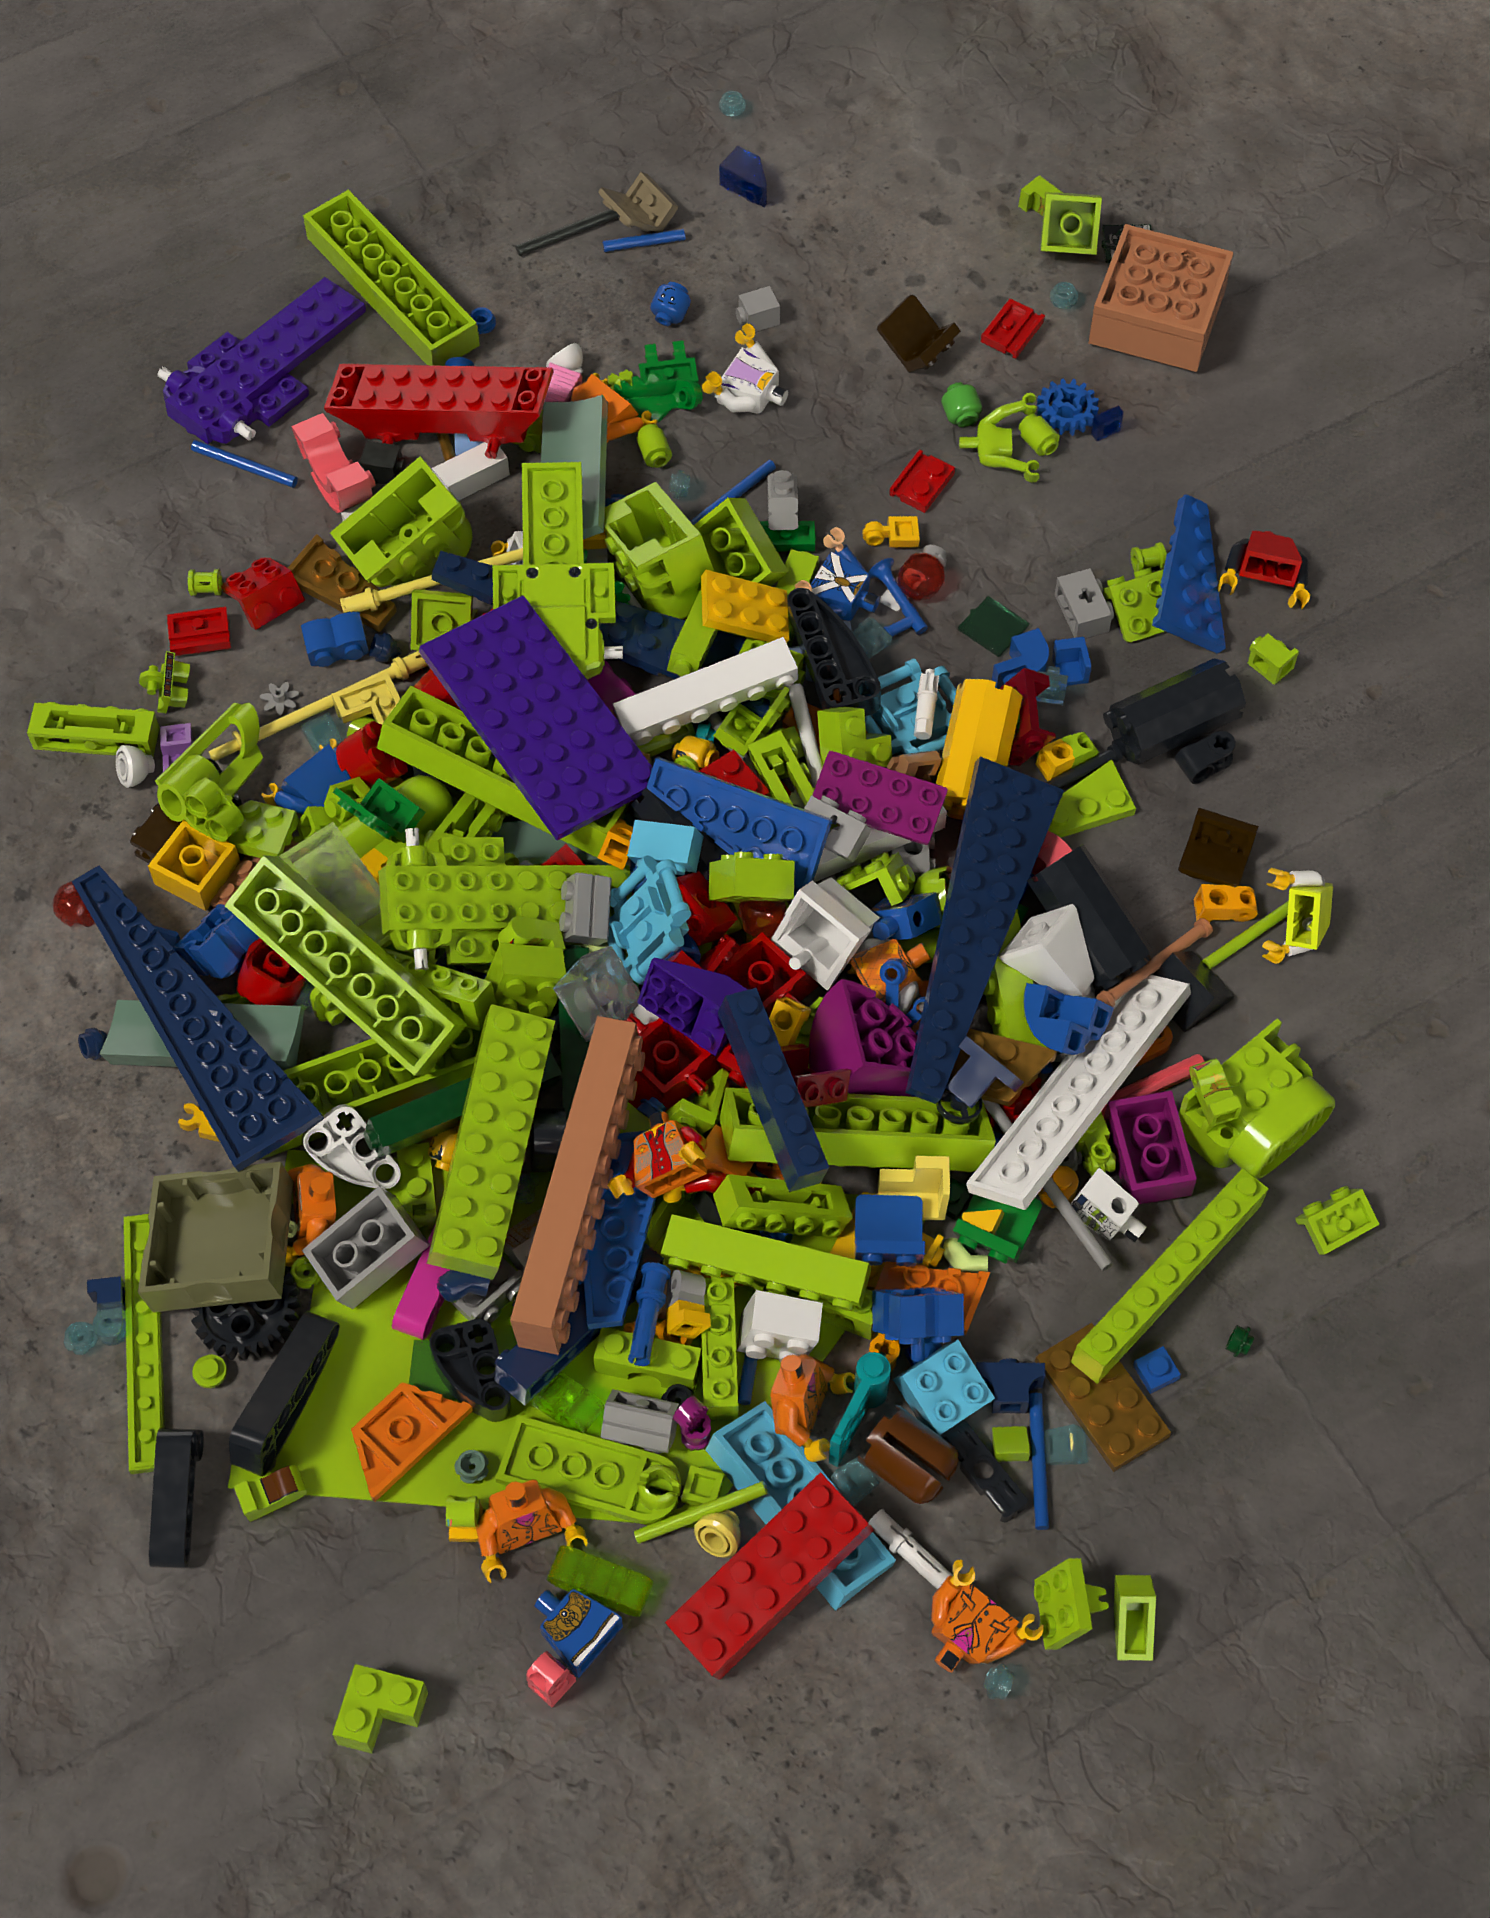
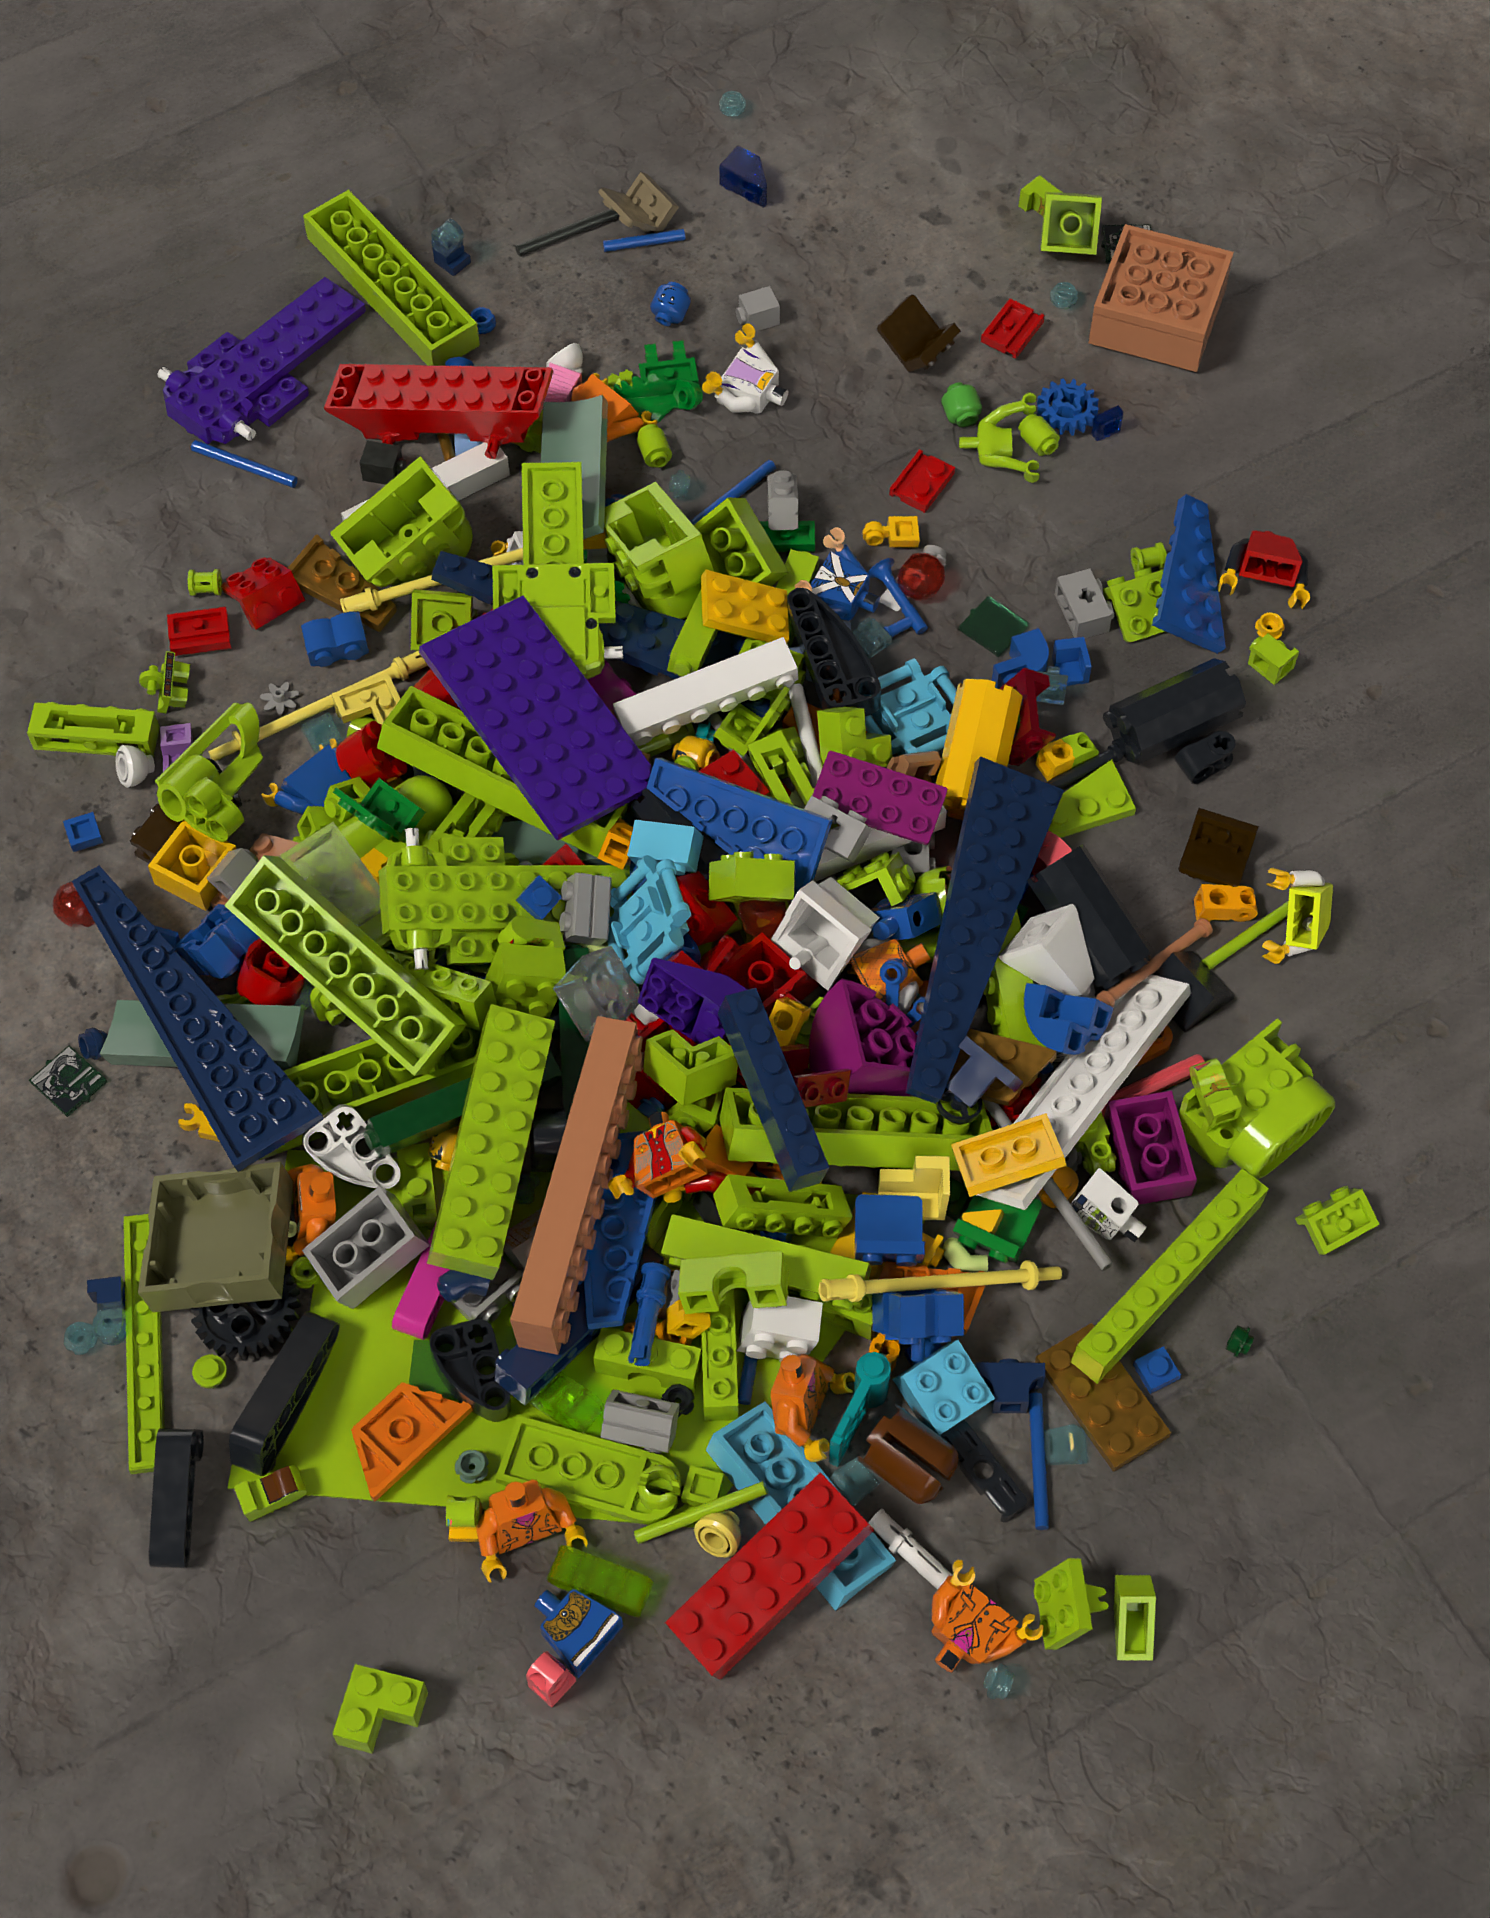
(68, 1081): none -> piece
(83, 831): none -> blue plate
(232, 871): none -> light grey brick
(265, 829): lime wing -> none
(338, 479): coral brick -> none
(384, 648): dark blue plate -> none
(449, 247): none -> leg
(538, 898): none -> blue plate
(689, 1070): none -> lime brick
(691, 1416): magenta connector -> none
(708, 1279): none -> lime arch
(855, 1287): none -> light yellow bar
(926, 703): white piece -> none
(1008, 1154): none -> yellow plate
(1010, 1443): lime slope -> none
(1270, 620): none -> yellow plate

